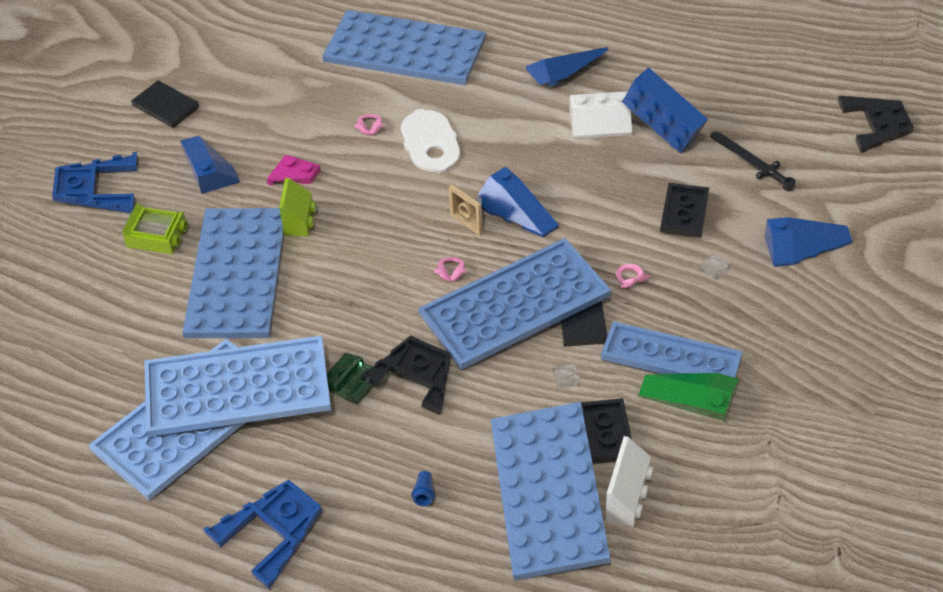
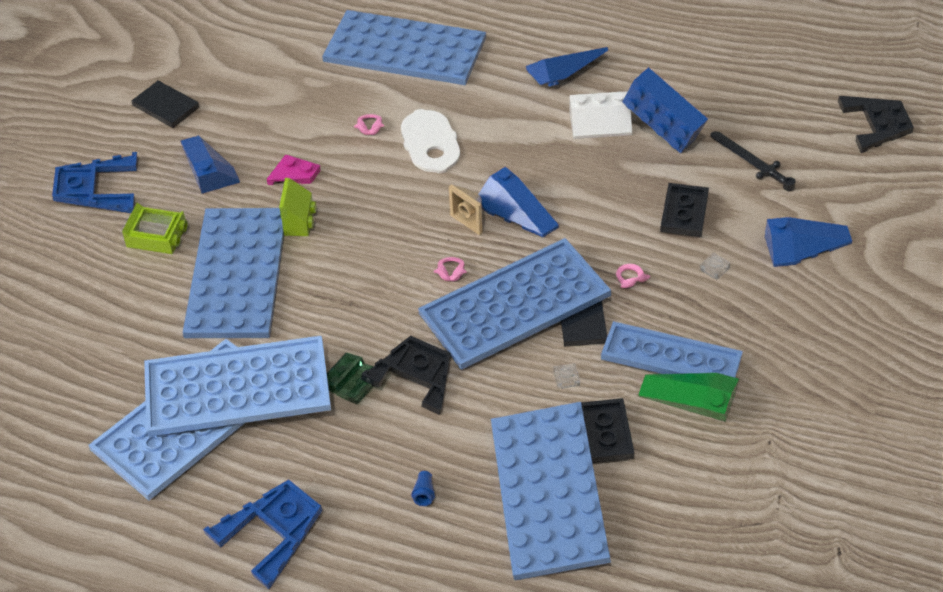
(628, 484): white slope -> none

